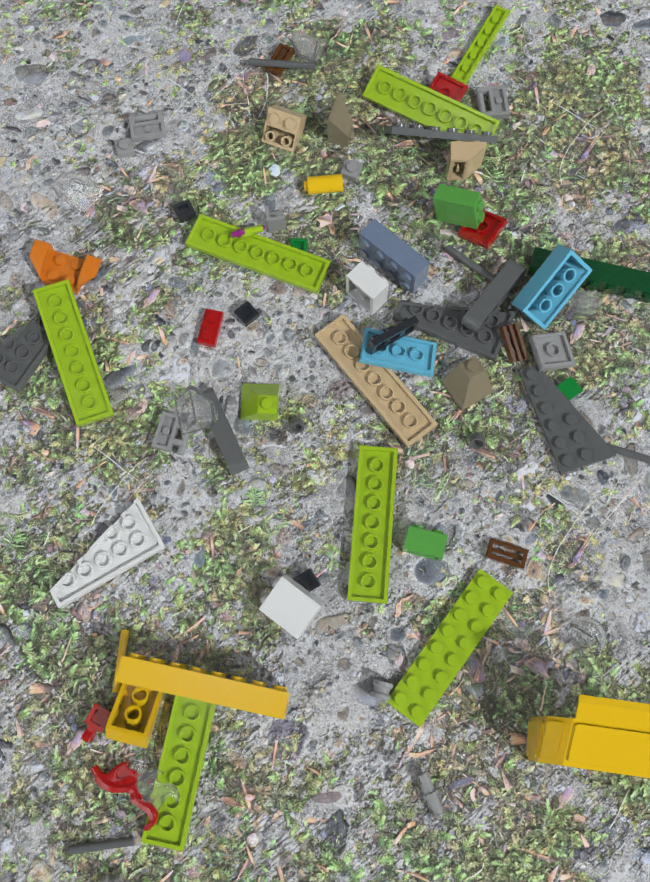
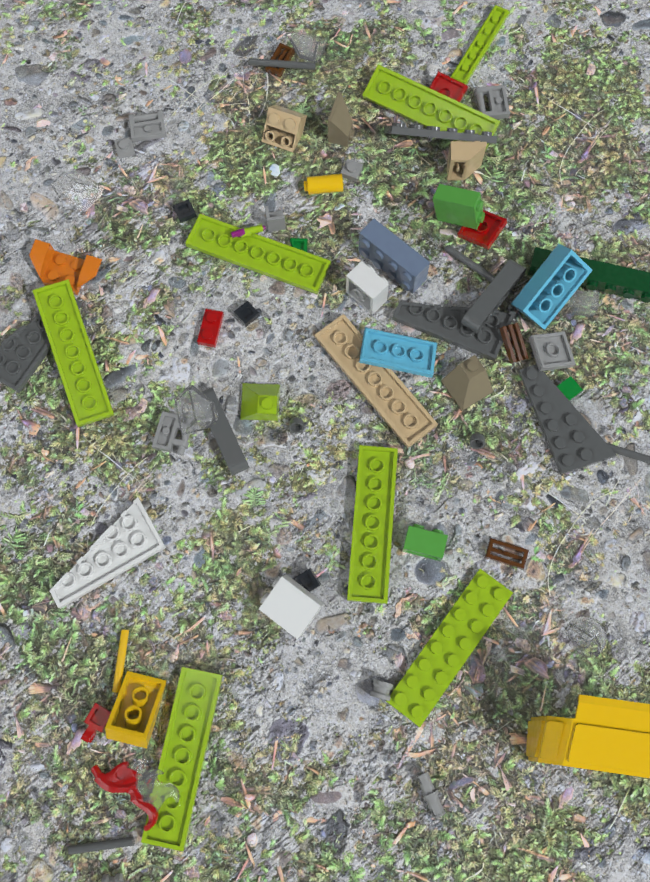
(203, 687): yellow brick -> none
(392, 334): black plate -> none

